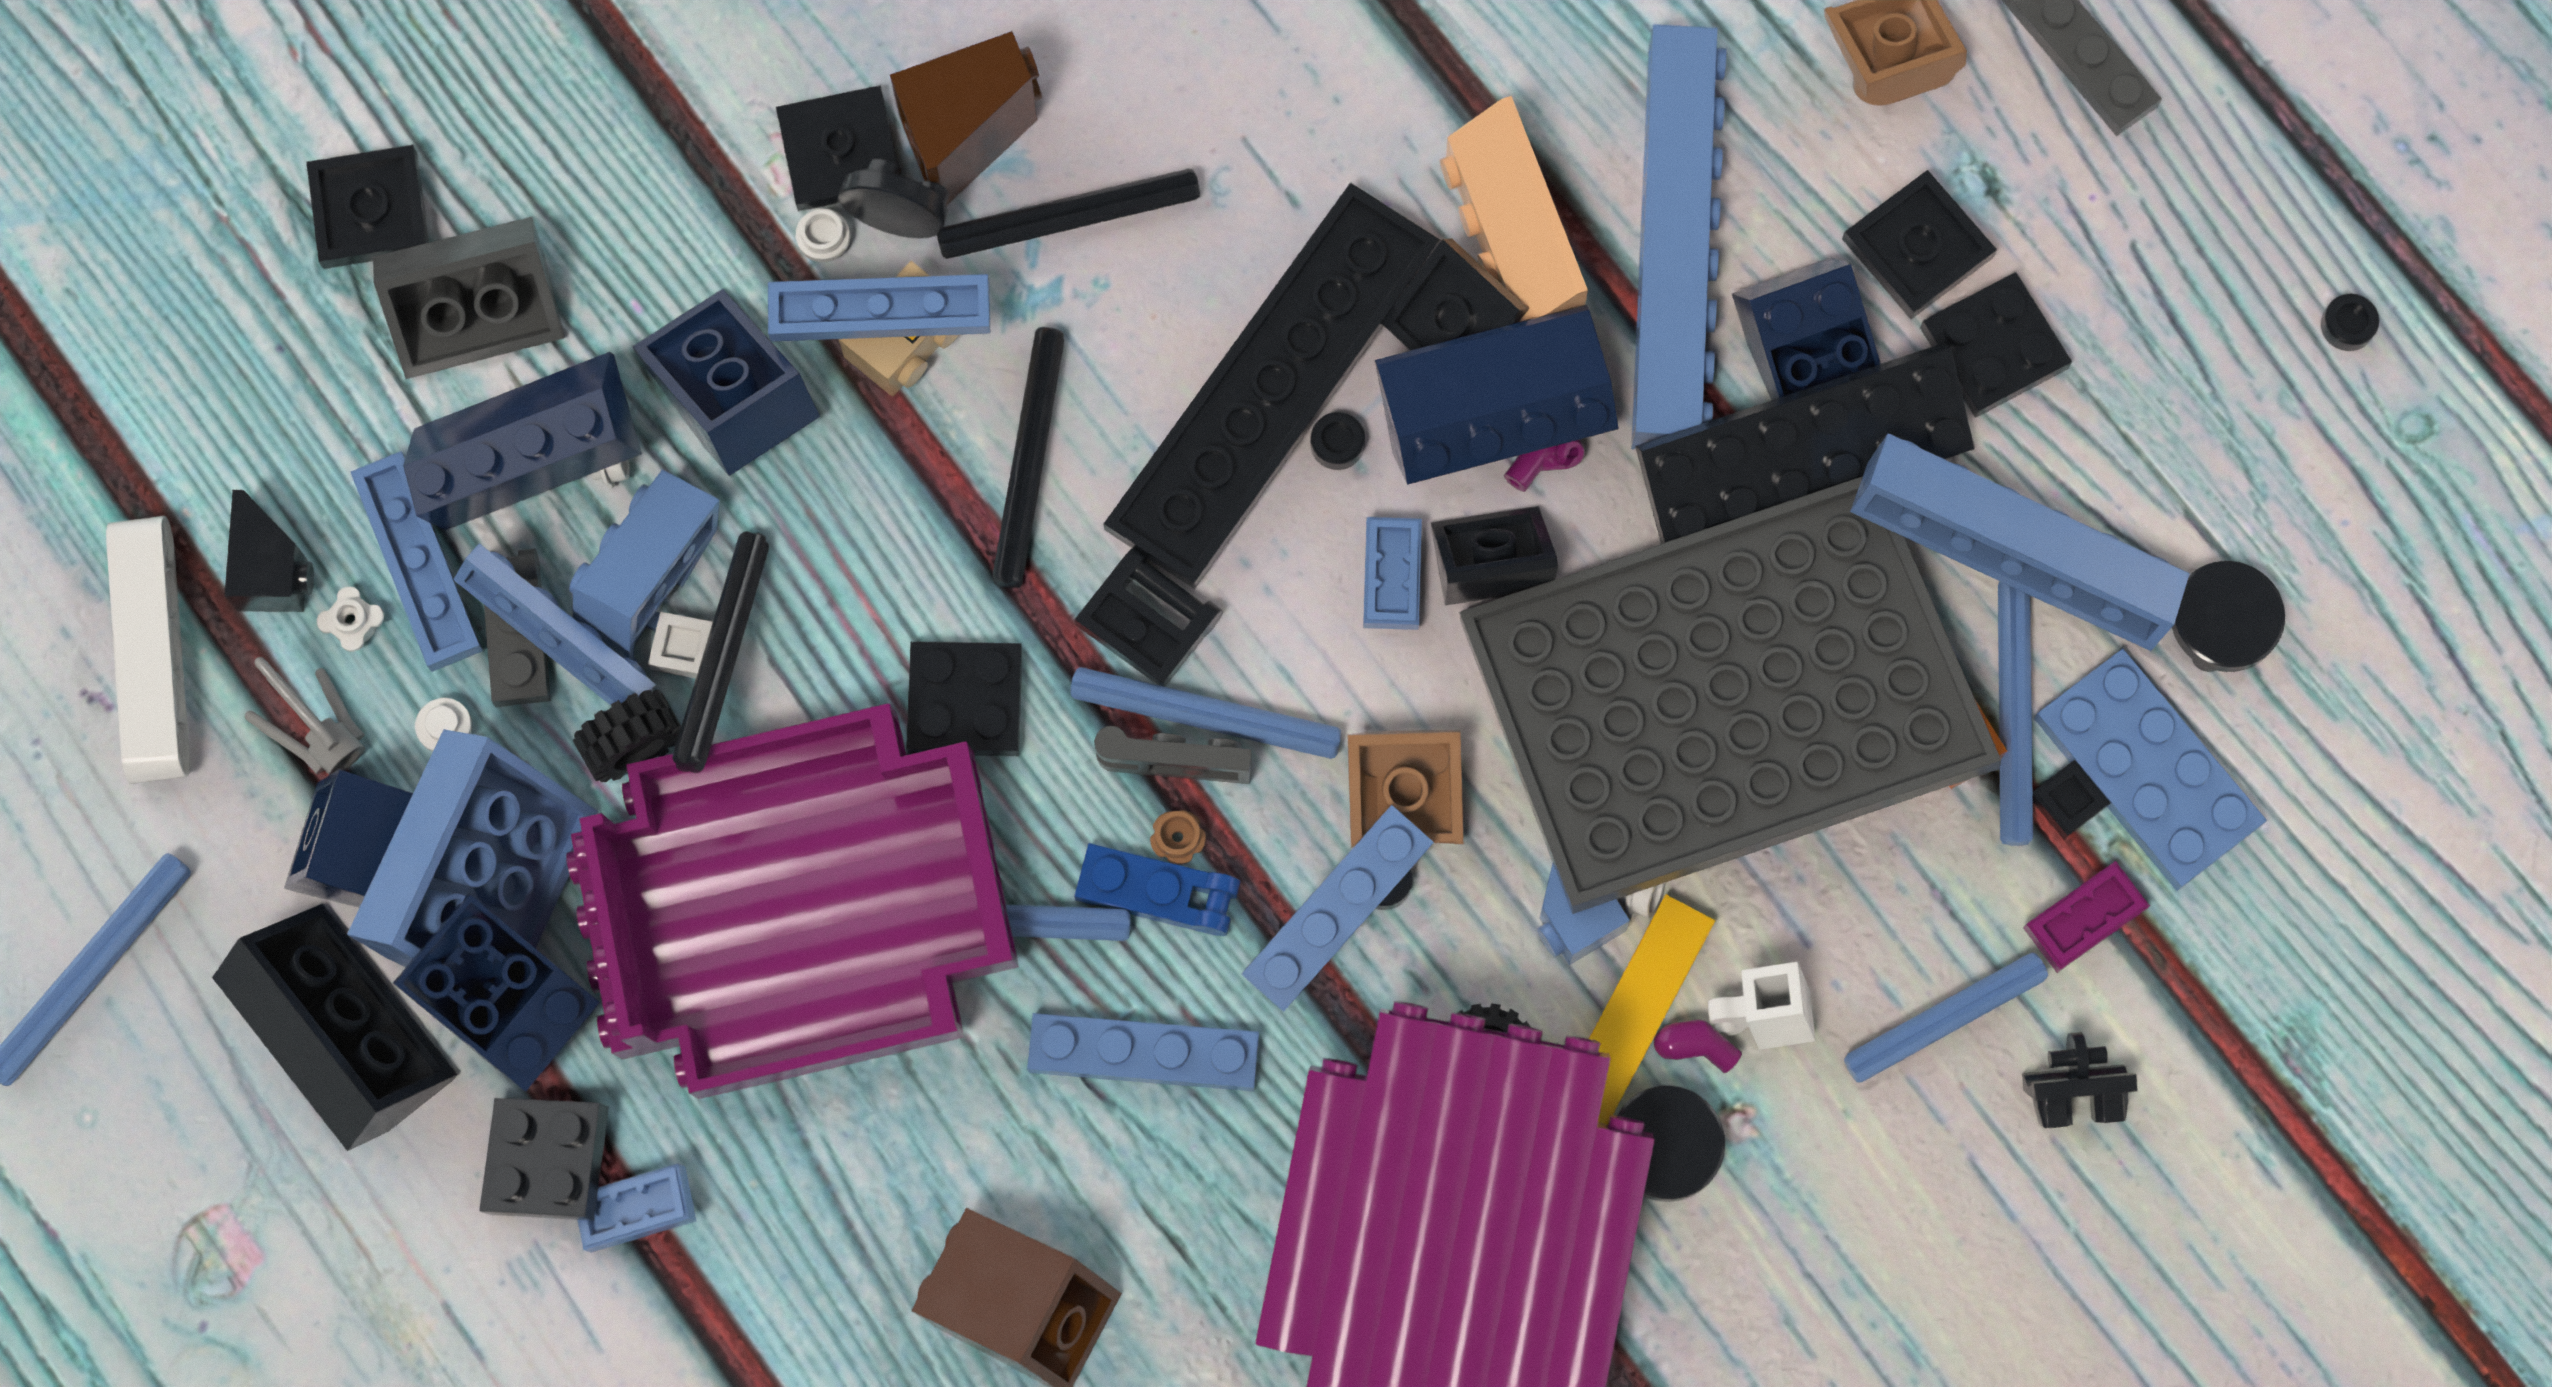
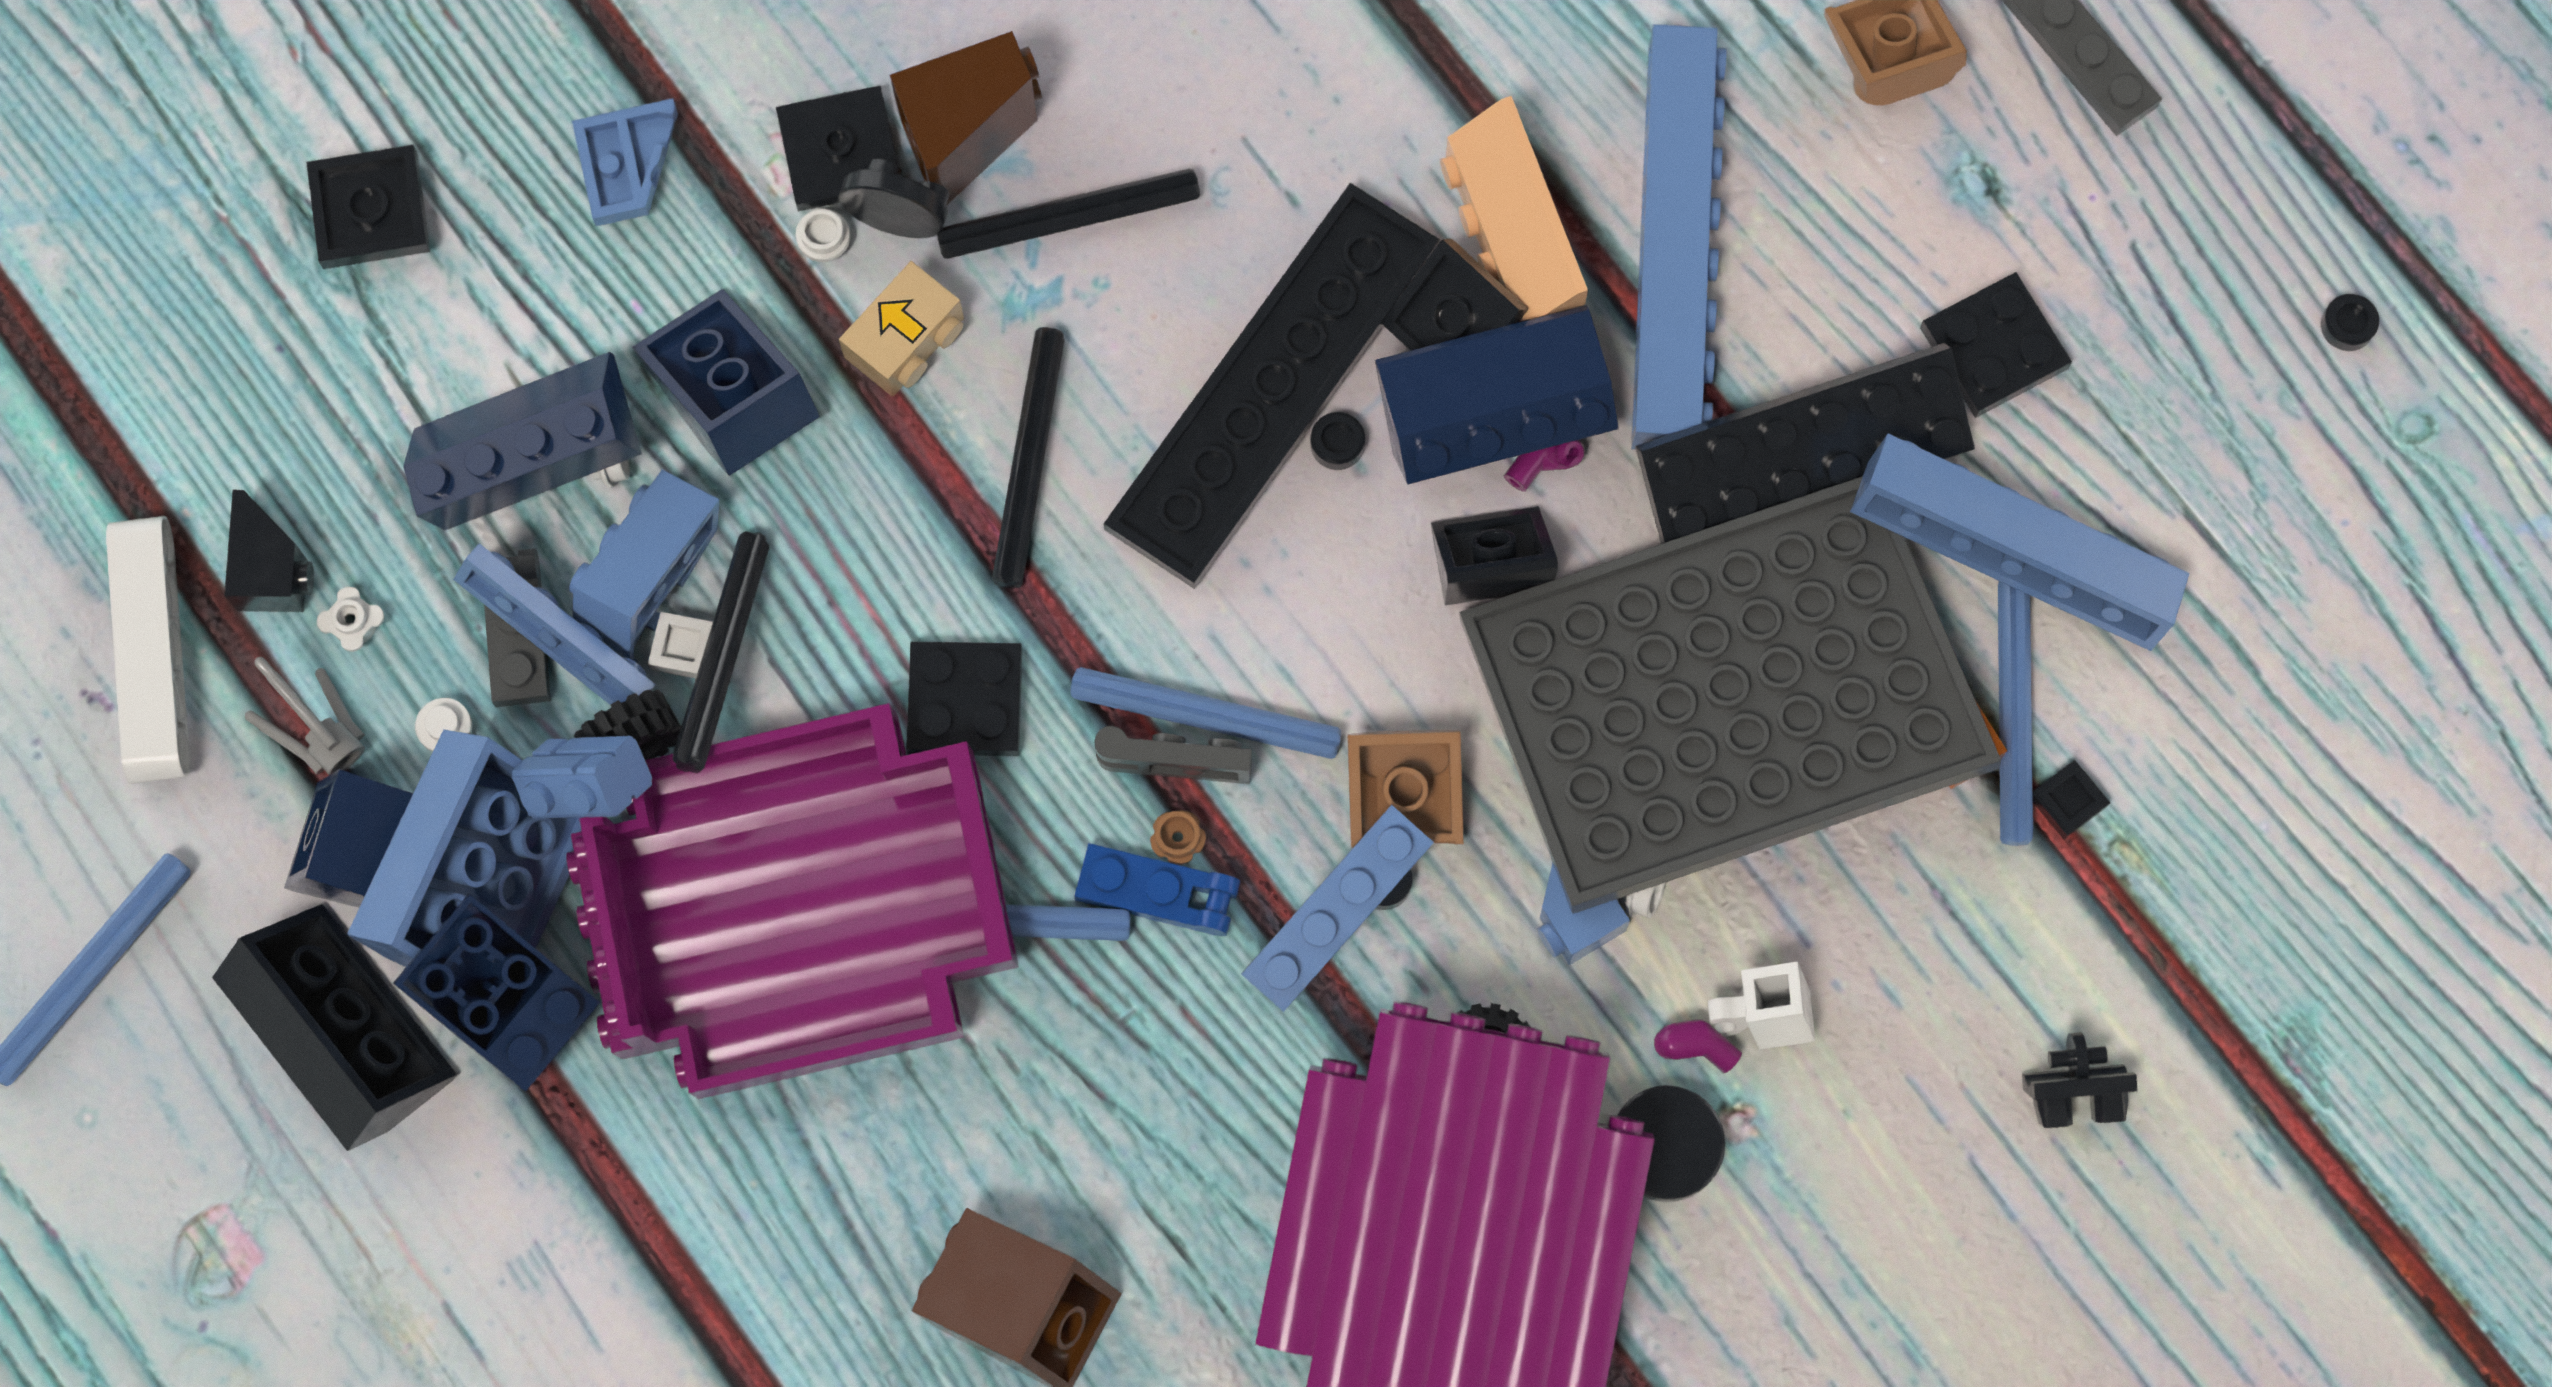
(416, 564): medium blue plate -> none
(467, 297): dark grey slope -> none
(544, 1159): black plate -> none
(582, 777): none -> medium blue brick
(624, 158): none -> medium blue wing
(639, 1208): medium blue plate -> none
(879, 307): medium blue plate -> none
(1138, 631): black plate -> none
(1143, 1052): medium blue plate -> none
(1392, 573): medium blue plate -> none
(1647, 993): yellow tile -> none
(1806, 327): dark blue slope -> none
(1919, 244): black plate -> none
(1945, 1017): medium blue axle -> none
(2086, 917): magenta plate -> none
(2150, 769): medium blue plate -> none
(2229, 617): black tile -> none

